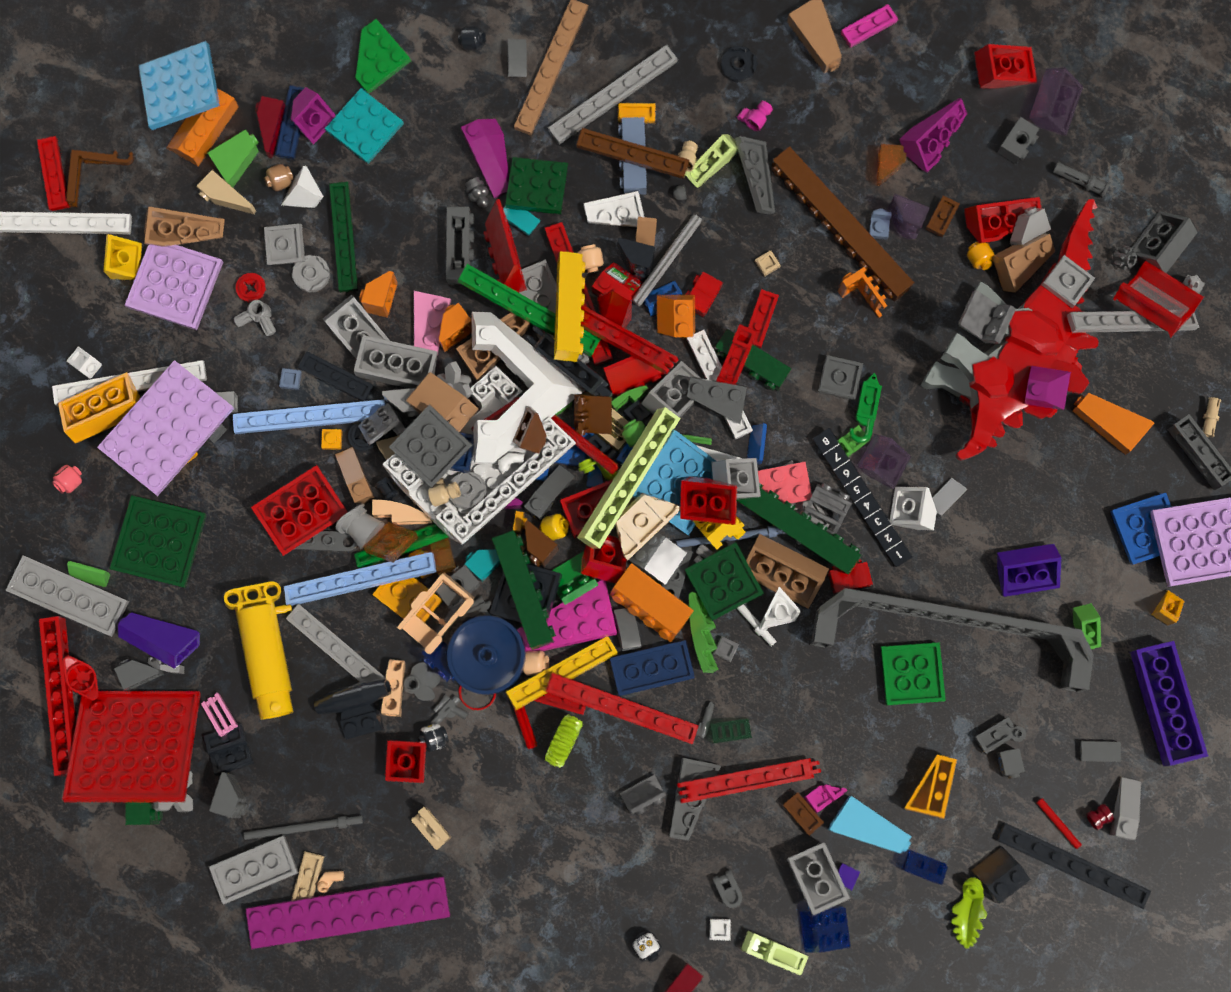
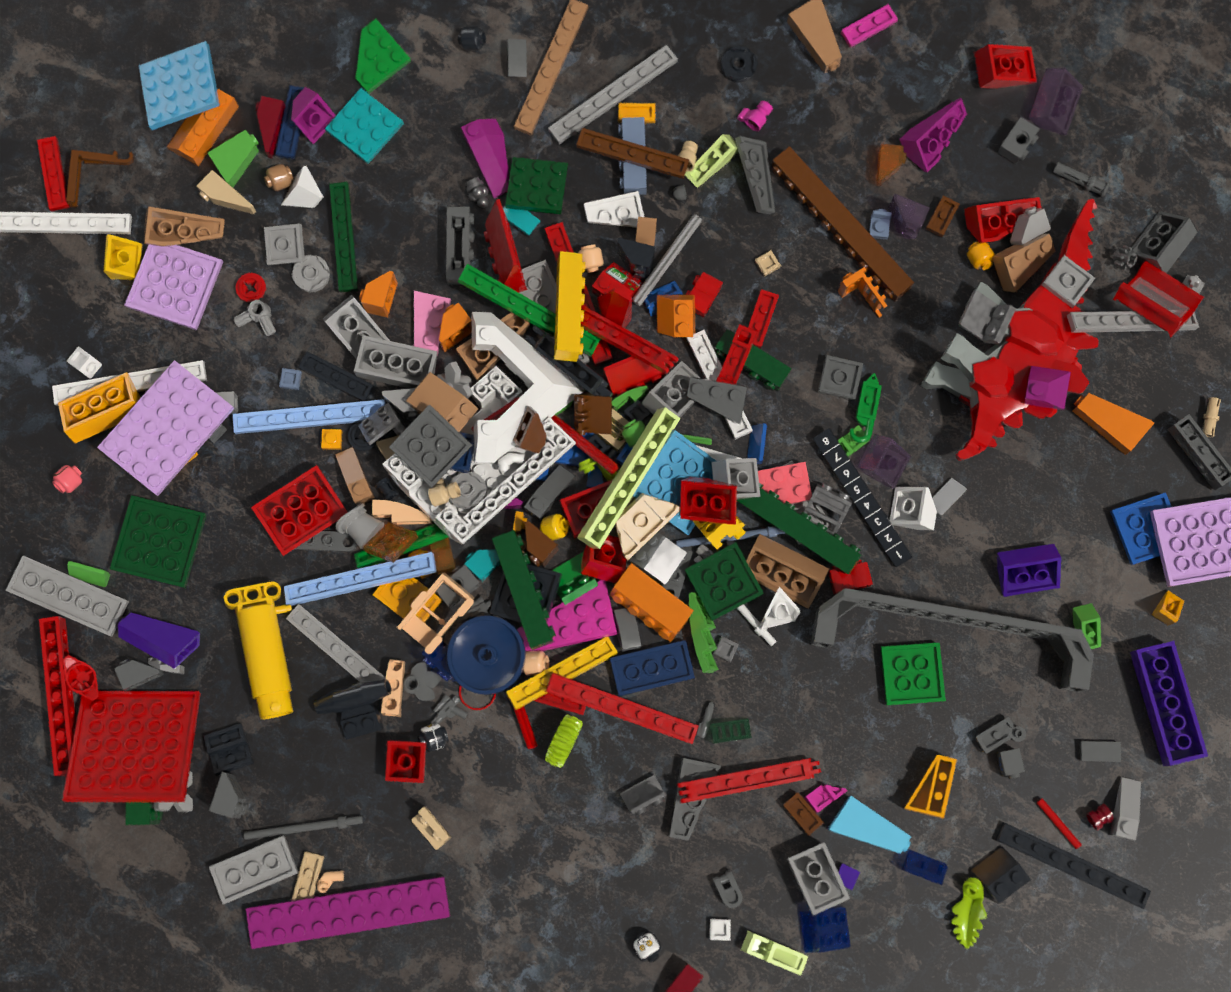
(211, 701): bright pink tile -> none

